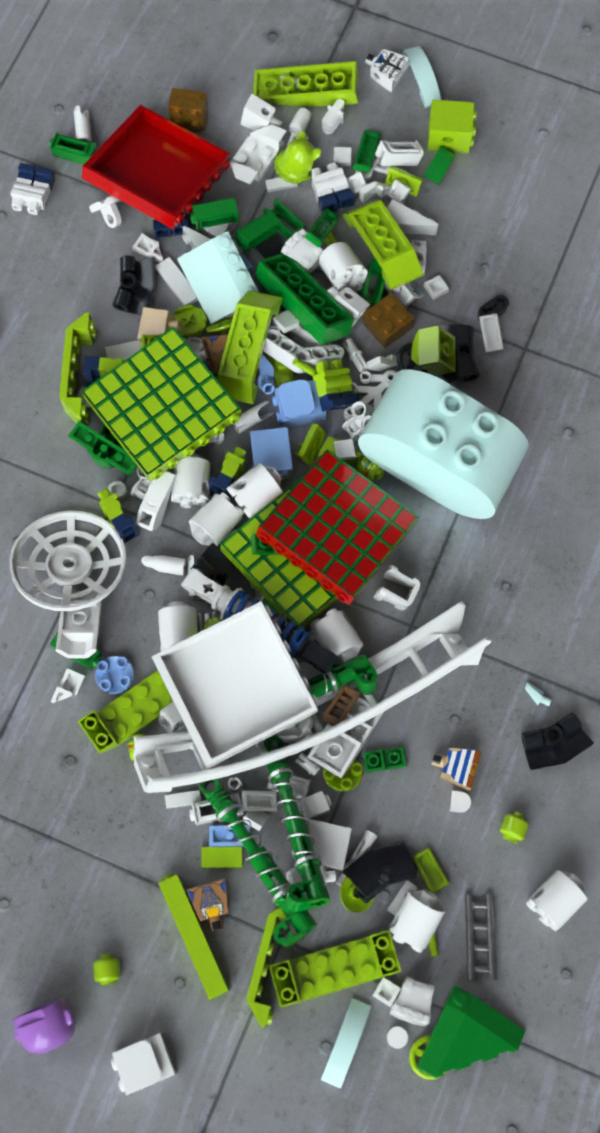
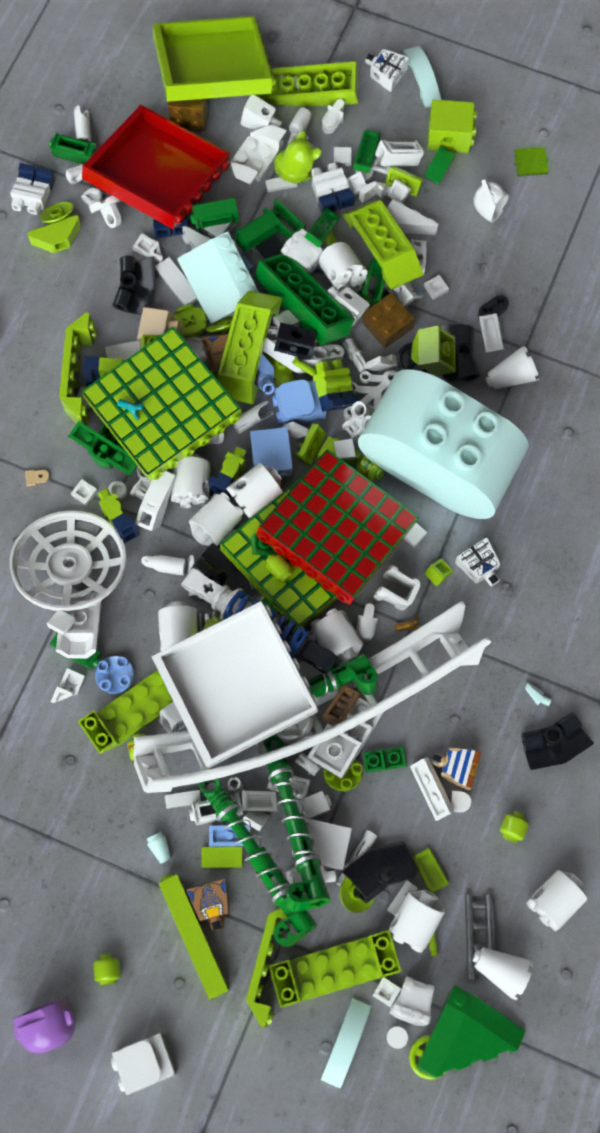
(32, 477): none -> tan piece
(56, 212): none -> lime dish
(56, 235): none -> lime slope
(61, 622): none -> white tile
(74, 174): none -> white tile
(84, 492): none -> white tile
(92, 196): none -> white tile
(130, 407): none -> teal bar
(159, 847): none -> light aqua cone
(212, 58): none -> lime panel
(279, 567): none -> lime brick
(295, 341): none -> black brick
(295, 430): none -> white tile
(366, 624): none -> white arm
(408, 625): none -> pearl gold bar
(415, 535): none -> white tile
(432, 789): none -> white plate
(439, 572): none -> lime slope
(480, 563): none -> white torso
(490, 200): none -> white helmet
(504, 970): none -> white cone
(513, 371): none -> white cone
(531, 161): none -> clear neon green piece

